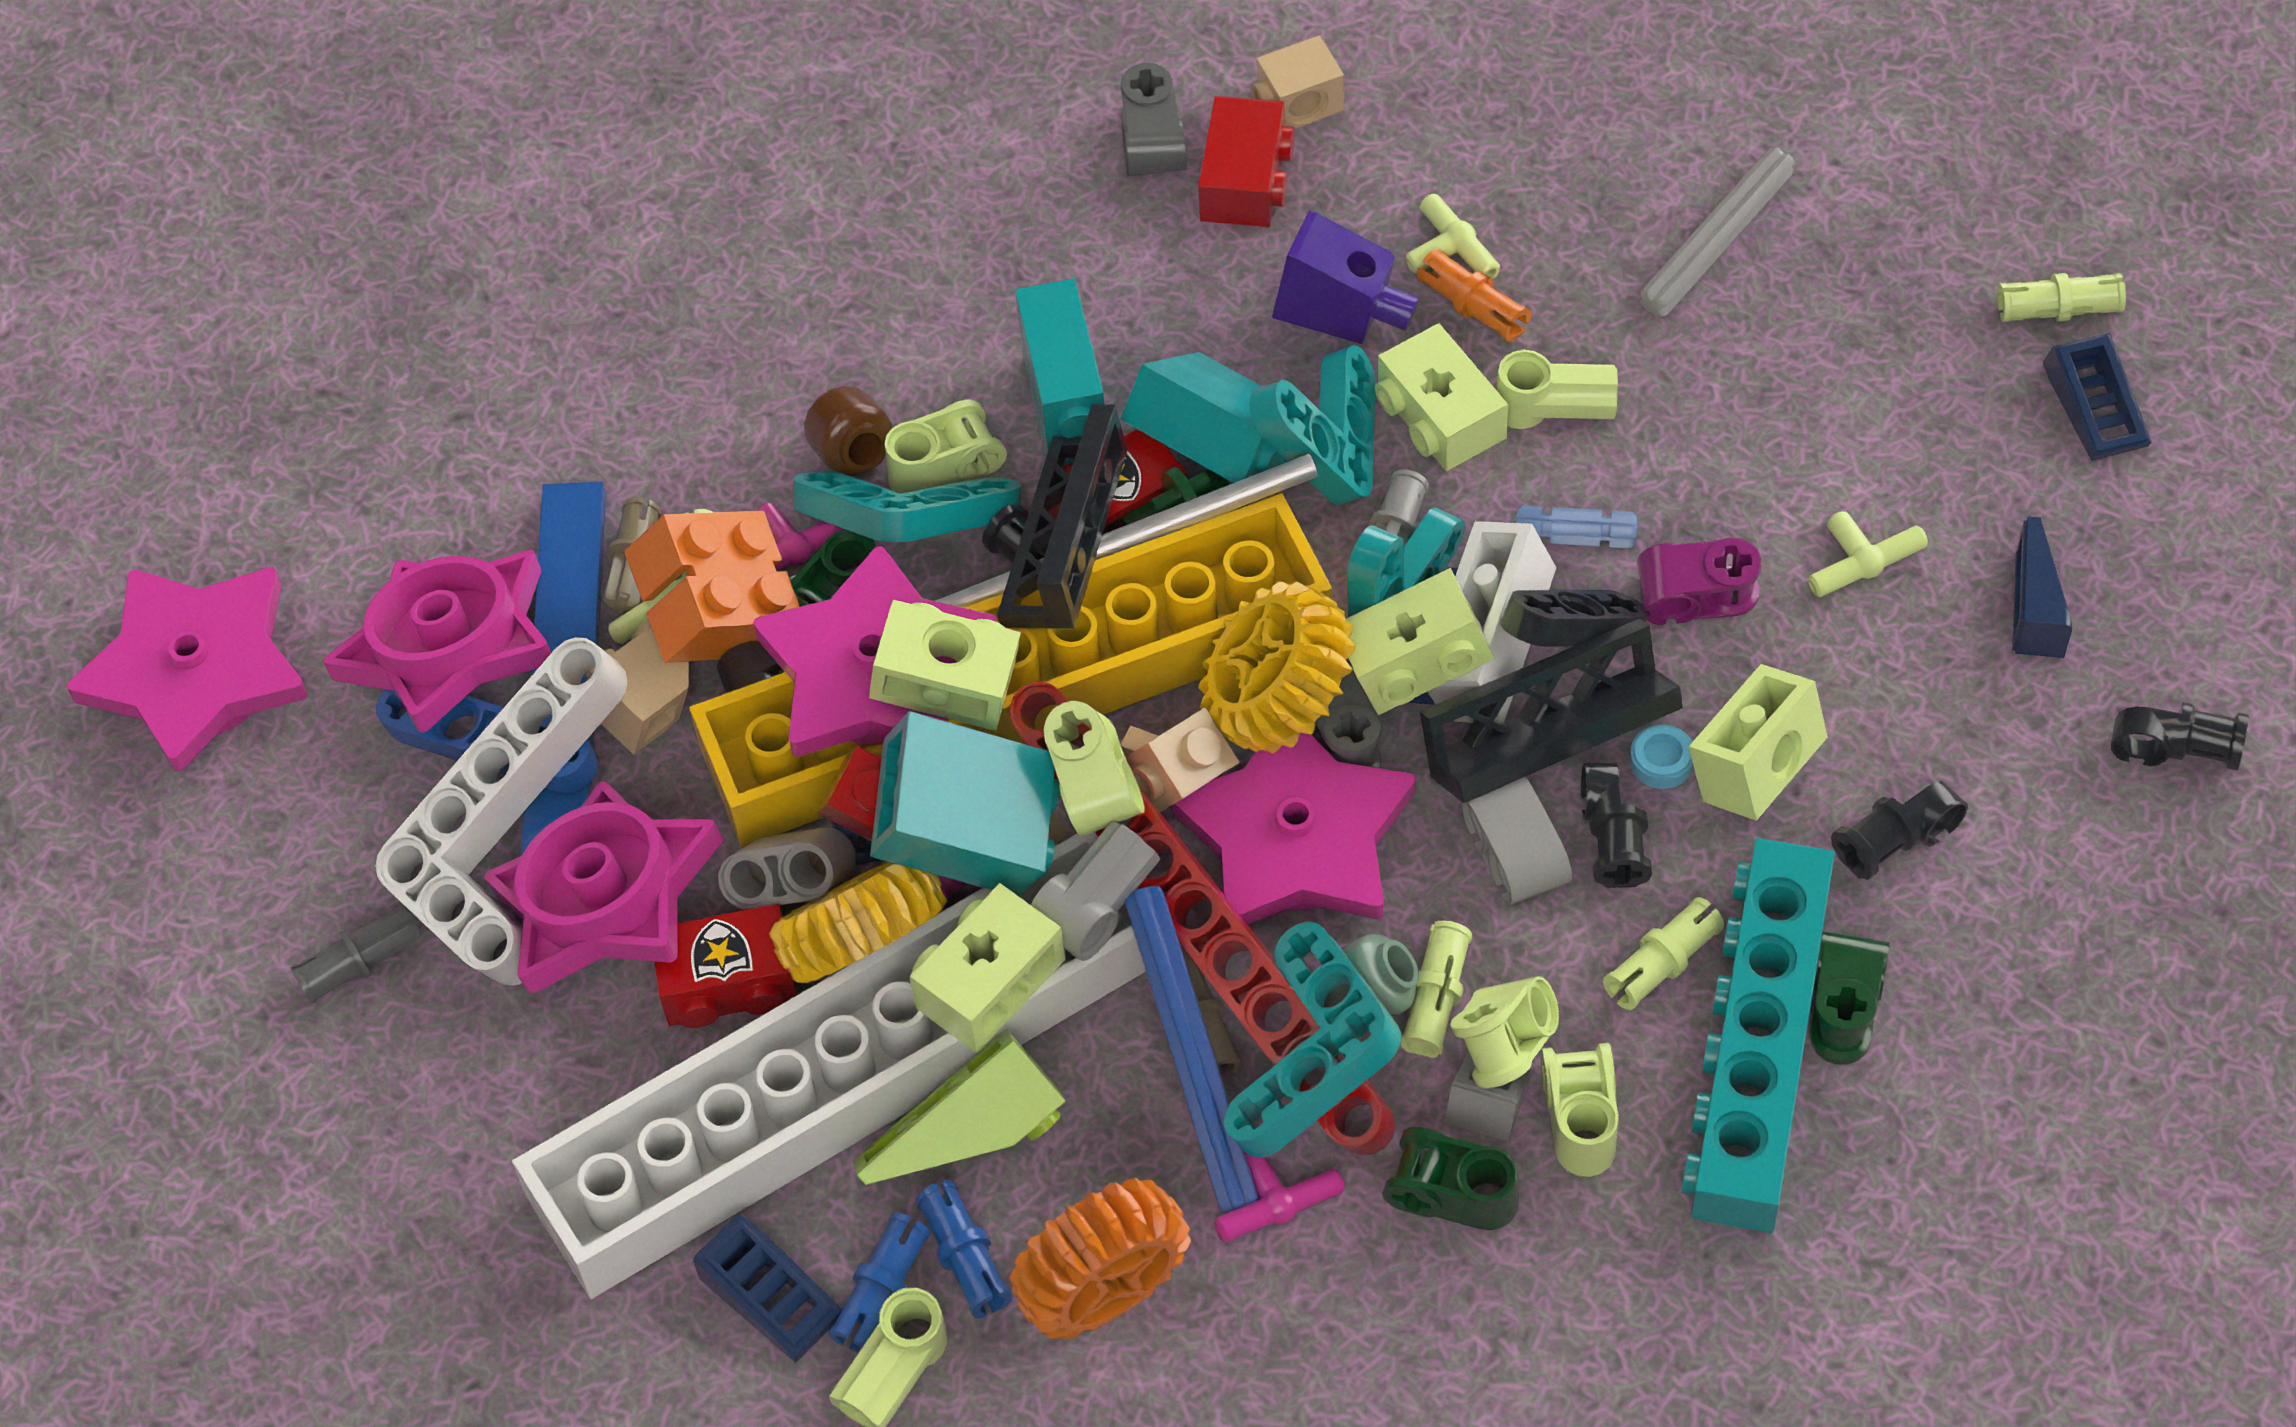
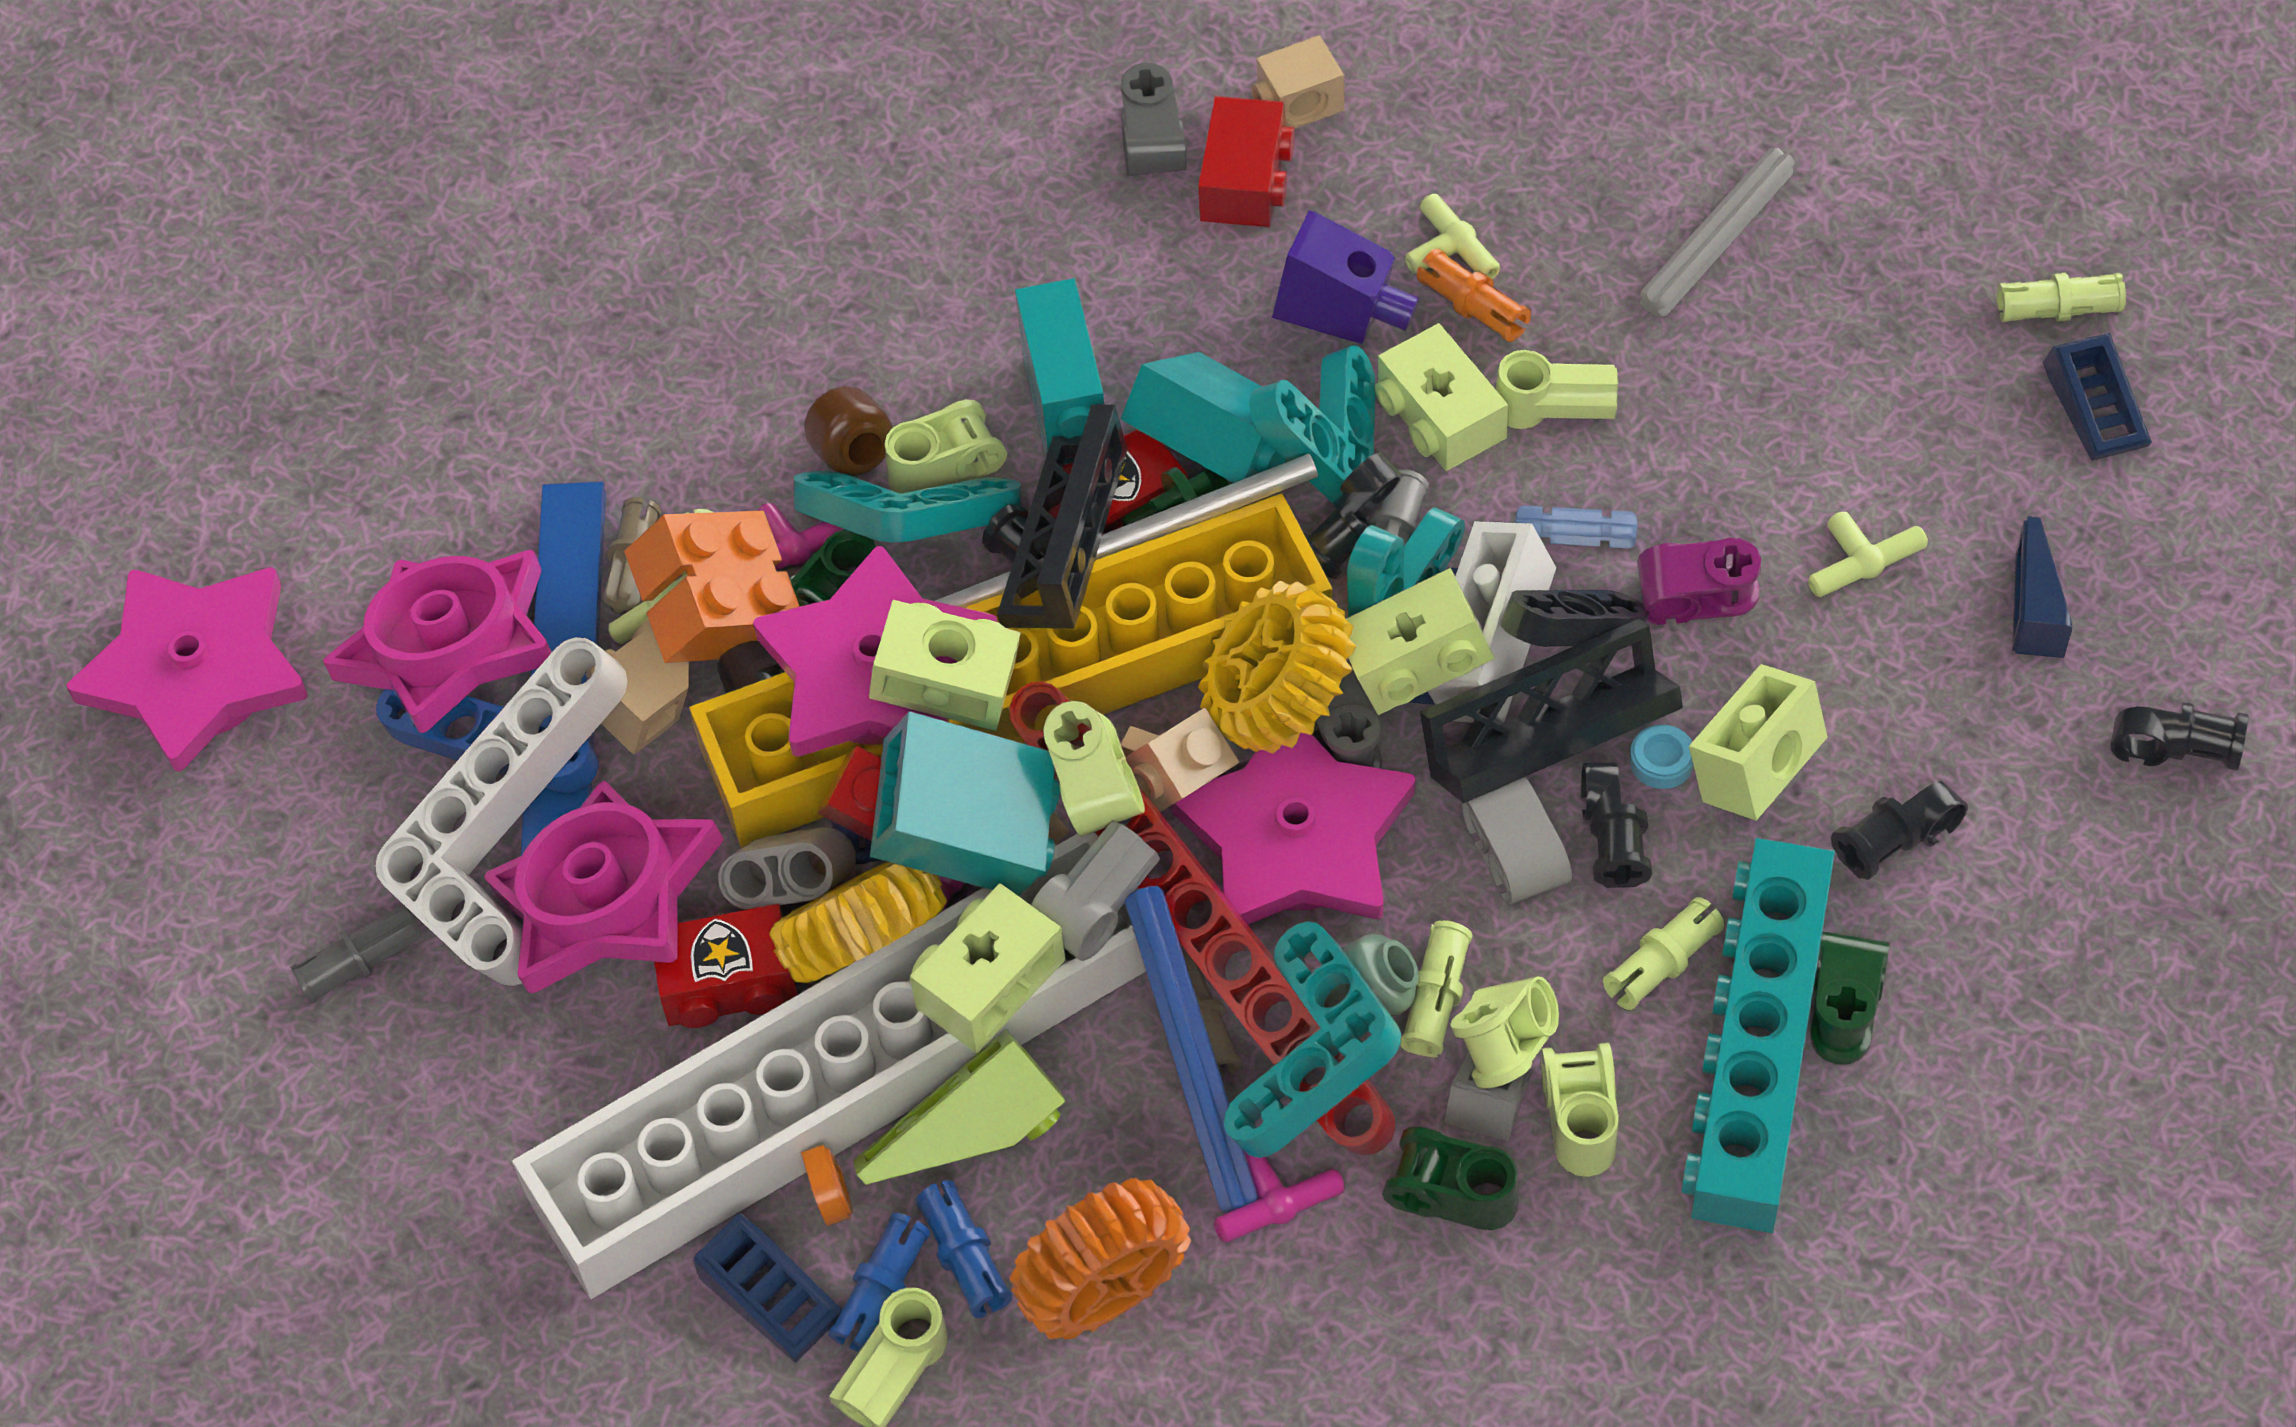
(828, 1185): none -> orange tile
(1361, 494): none -> black connector

